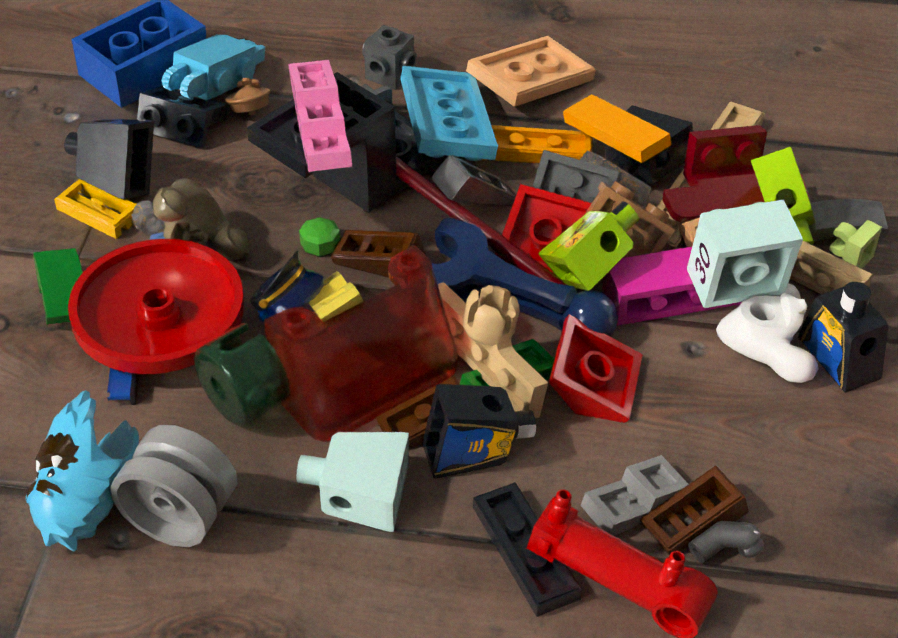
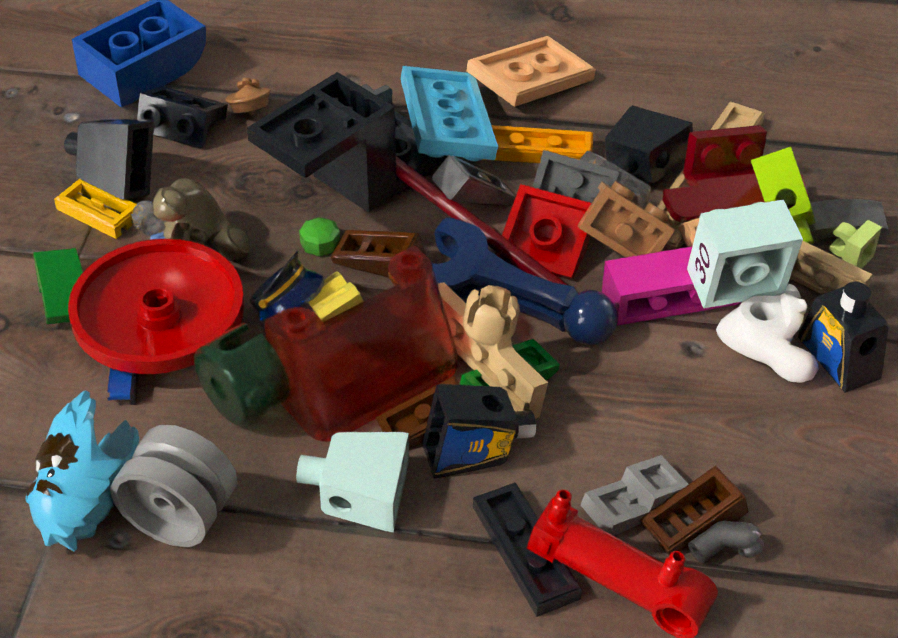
(212, 66): medium azure hinge -> none
(319, 116): bright pink slope -> none
(387, 54): dark grey brick -> none
(591, 246): lime torso -> none
(595, 372): red slope -> none
(617, 128): light orange tile -> none

